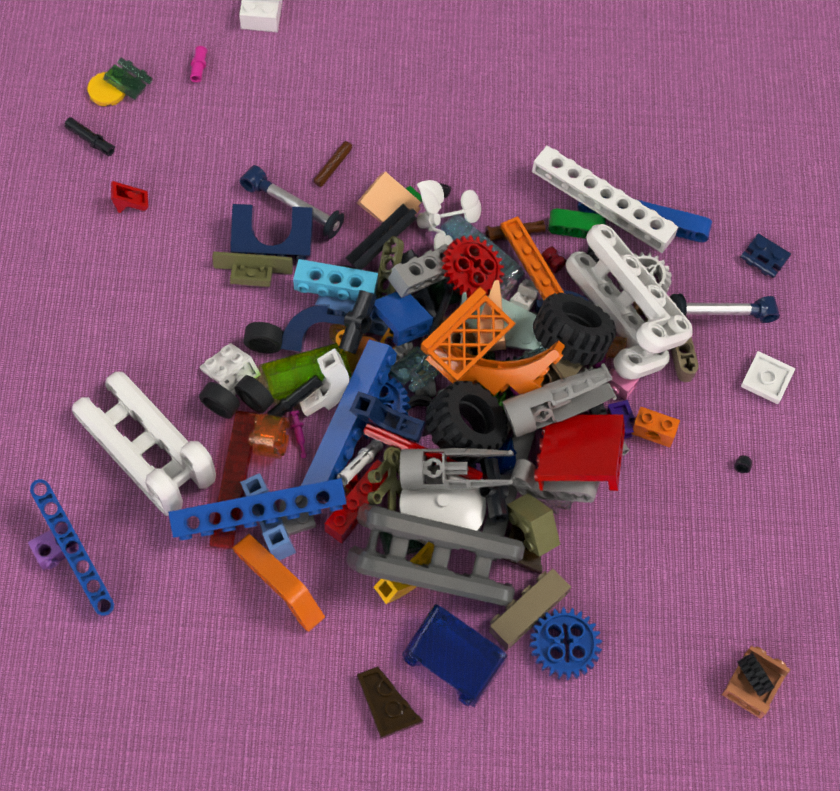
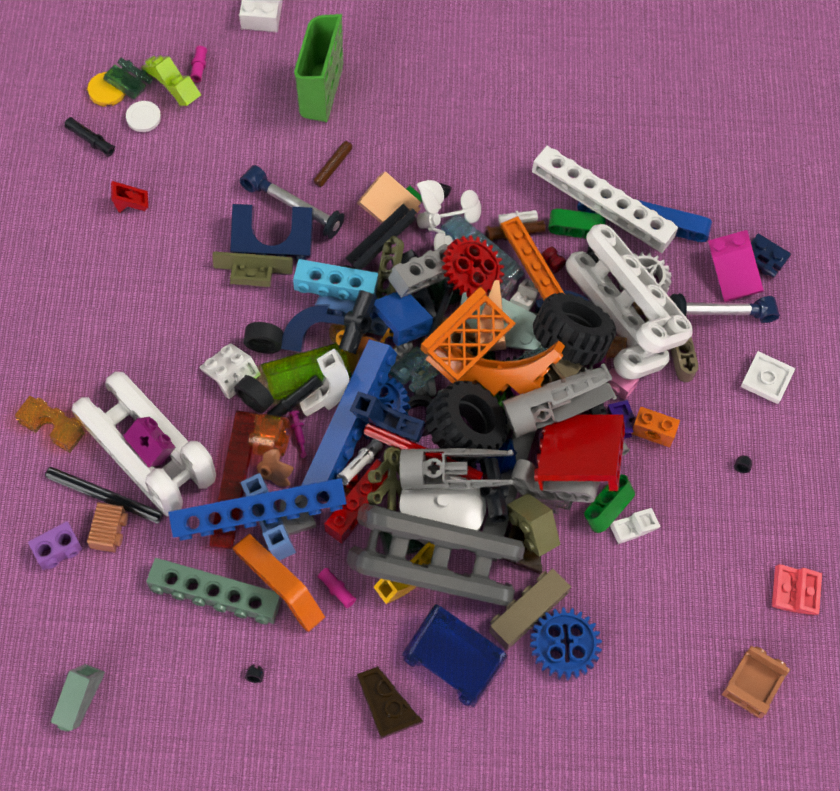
(36, 413): none -> clear yellow arch
(64, 539): blue beam -> none
(76, 696): none -> sand green slope
(103, 494): none -> black axle
(107, 527): none -> nougat brick
(143, 116): none -> white piece
(149, 441): none -> magenta brick
(164, 570): none -> sand green brick
(166, 72): none -> lime arch
(219, 400): black tyre -> none
(254, 674): none -> black hinge
(273, 469): none -> nougat plate
(319, 66): none -> bright green piece
(337, 587): none -> dark pink pin
(525, 217): none -> white axle
(609, 505): none -> green beam
(635, 526): none -> white slope
(735, 266): none -> dark pink slope
(755, 674): black tyre -> none
(797, 590): none -> coral slope

